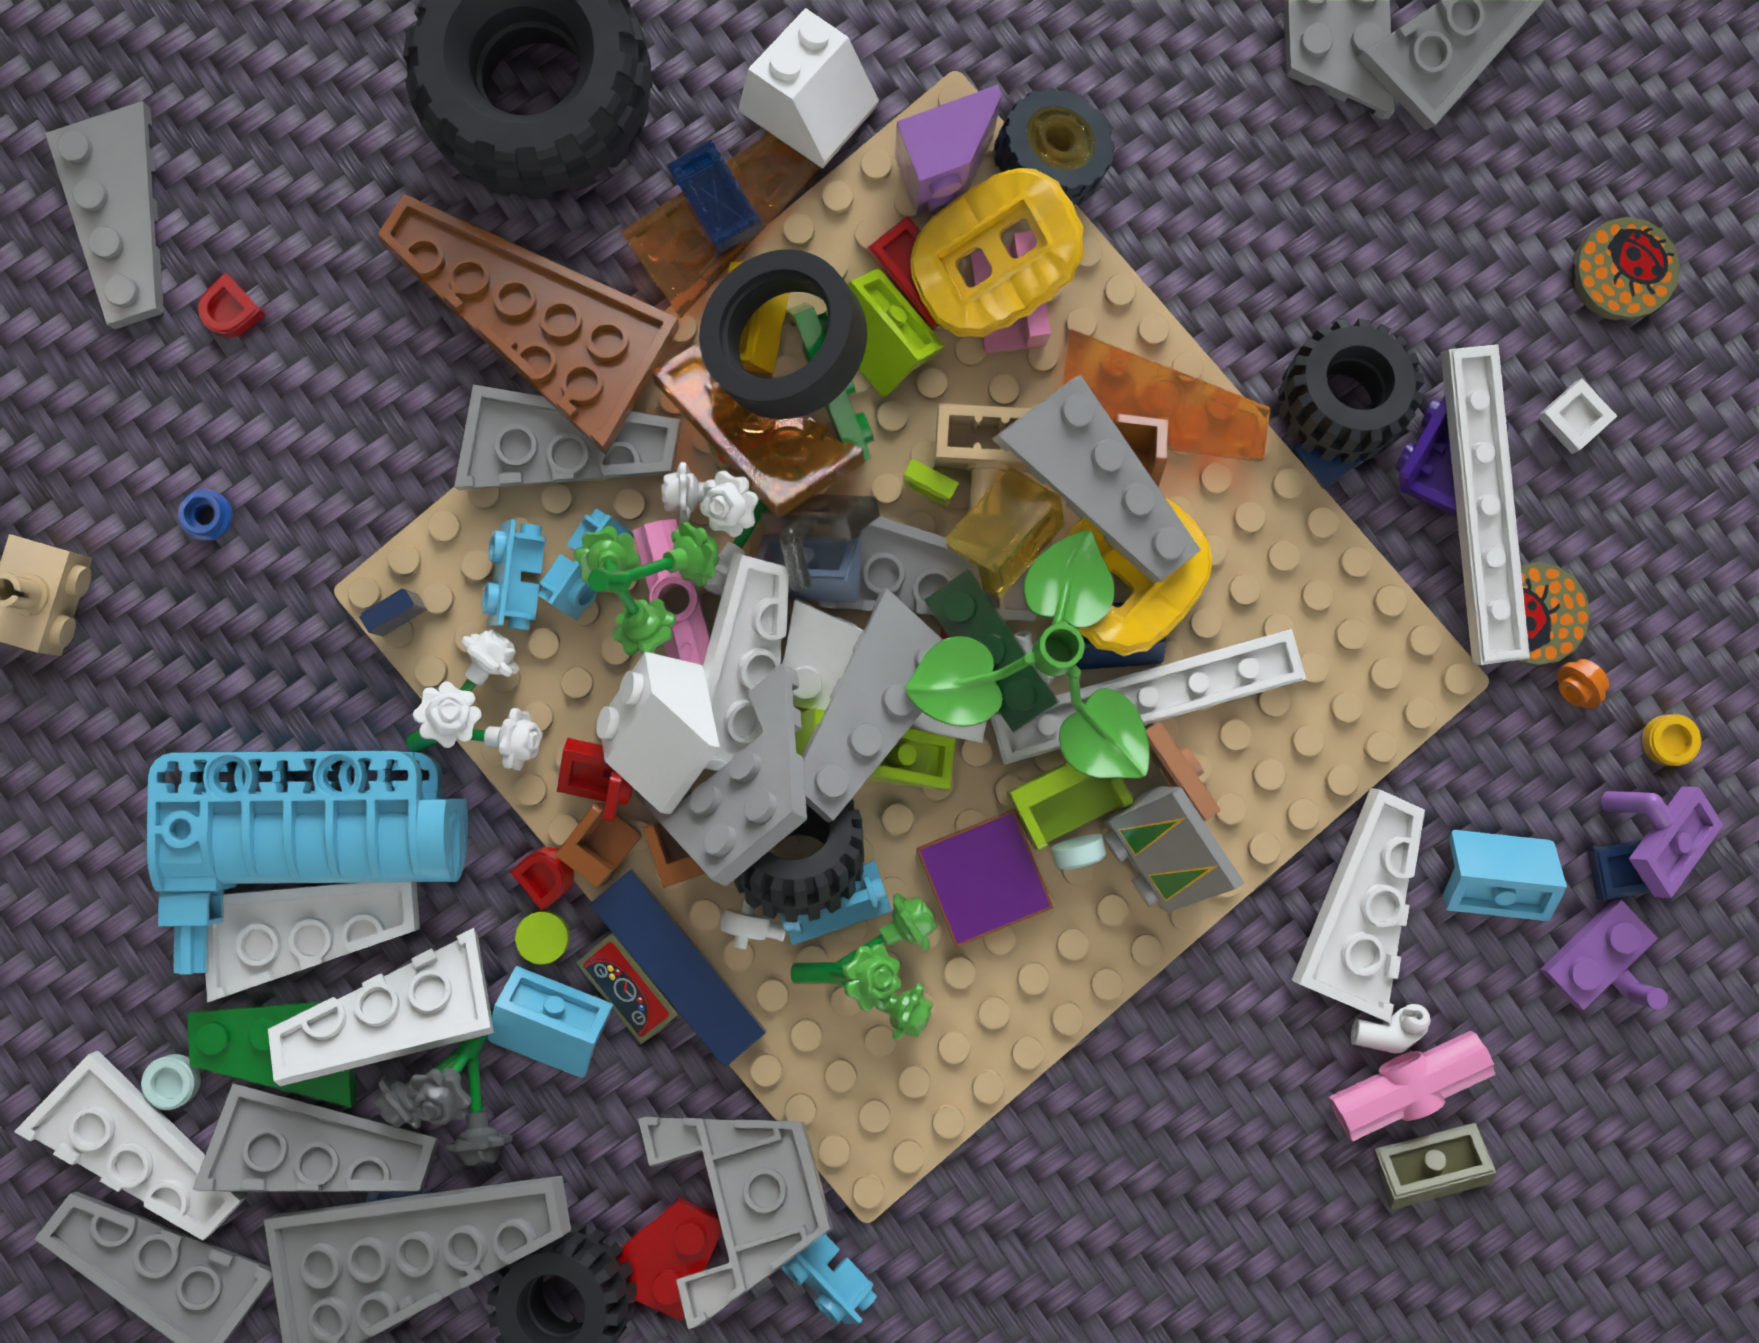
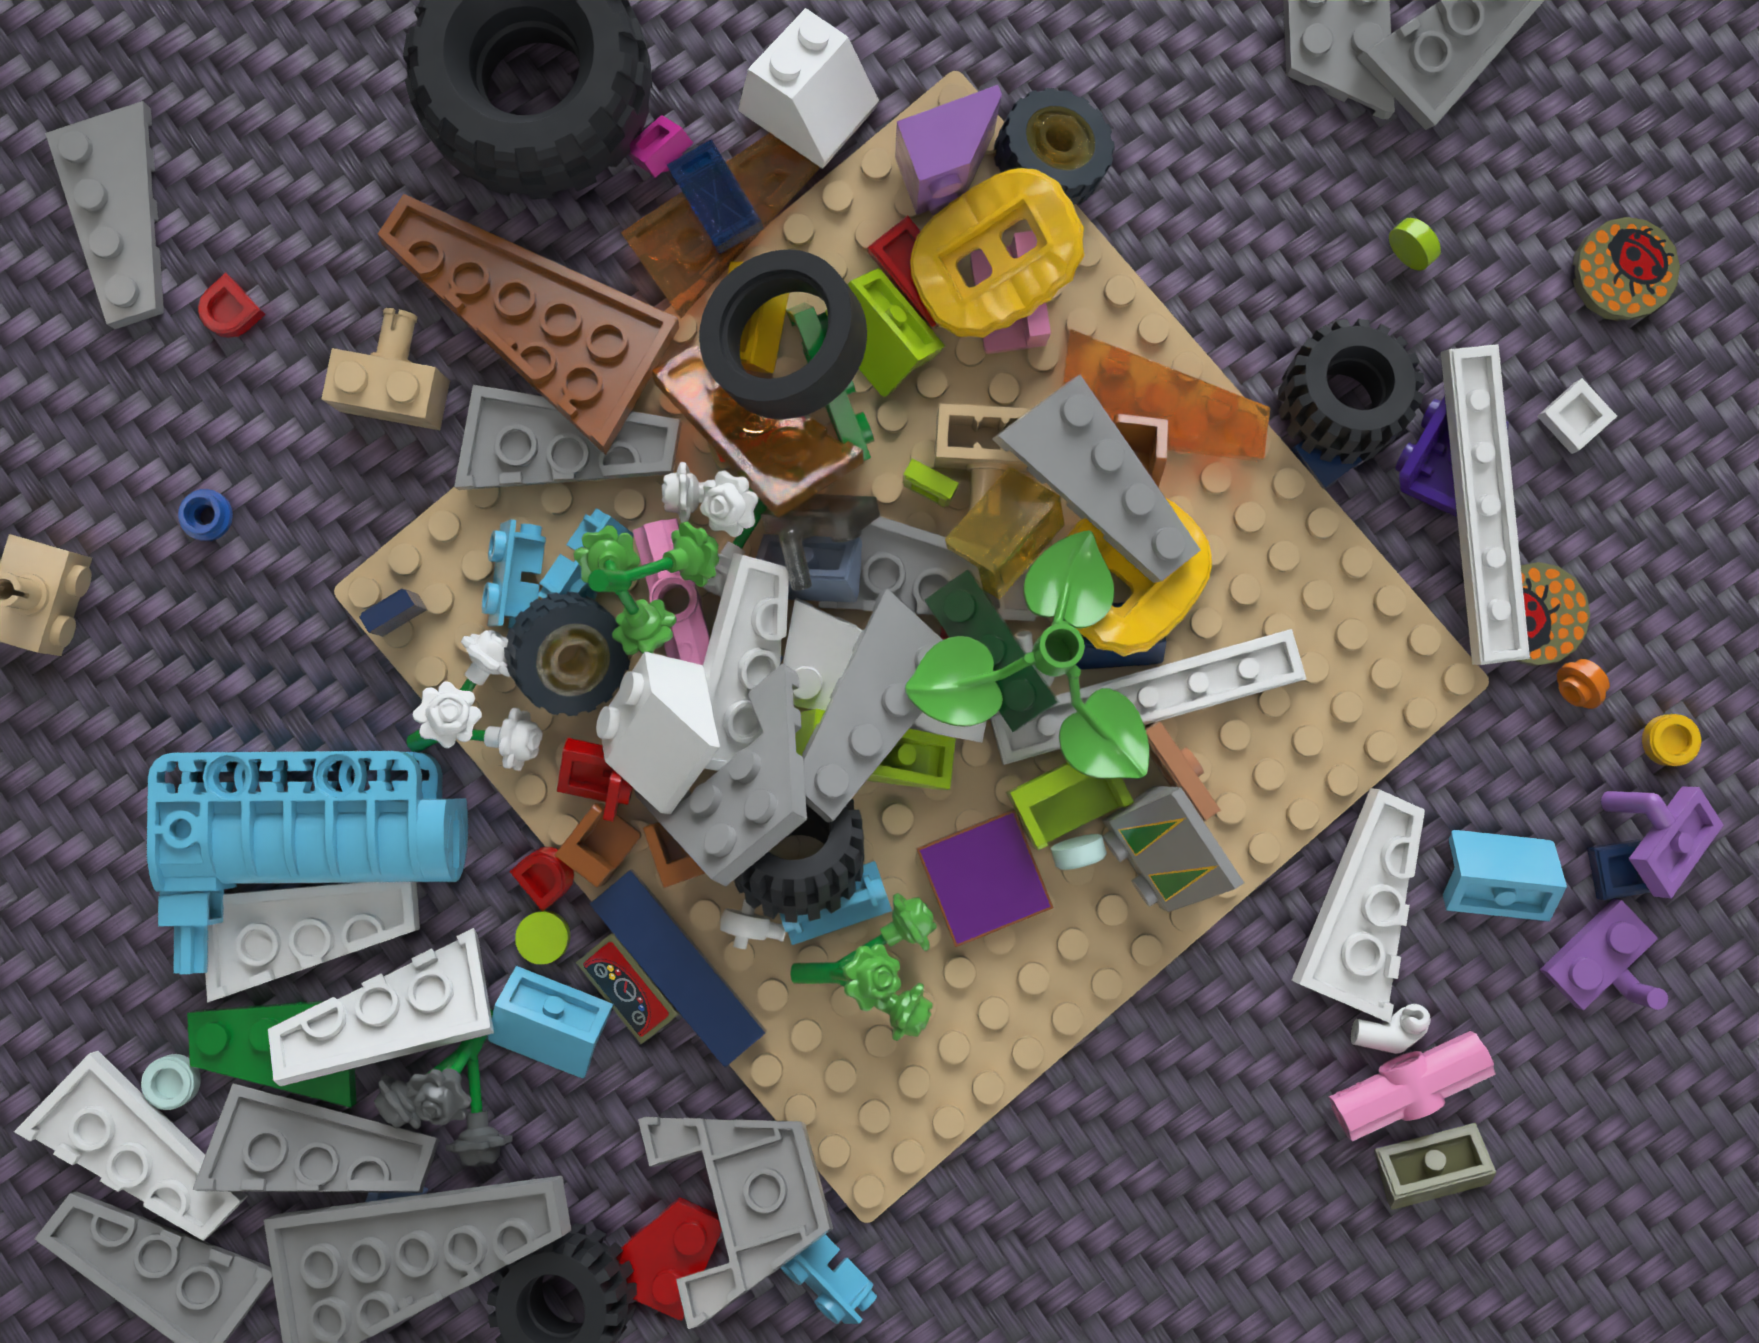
(385, 381): none -> tan brick
(541, 636): none -> black wheel
(659, 146): none -> dark pink plate
(1415, 243): none -> lime tile

